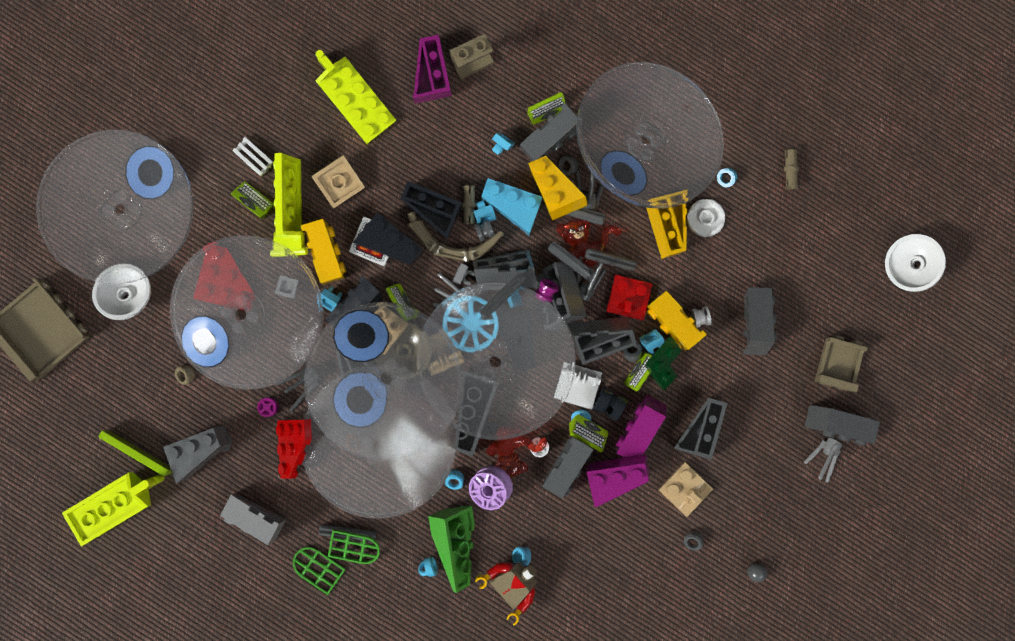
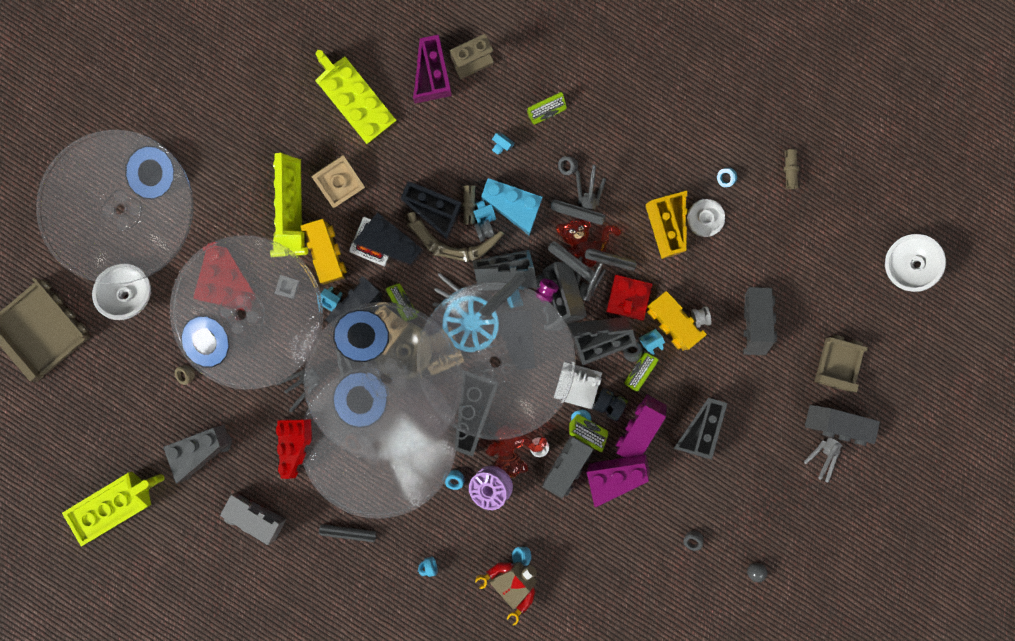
(135, 452): lime tile -> none
(241, 146): white tile -> none
(252, 199): slope -> none
(268, 409): magenta wheel -> none
(320, 576): bright green window -> none
(346, 551): bright green window -> none
(452, 537): bright green wedge -> none
(461, 273): light grey tile -> none
(550, 135): dark grey wedge -> none
(556, 189): yellow wedge -> none
(660, 362): dark green plate -> none
(671, 114): clear dish -> none
(685, 489): tan hinge -> none

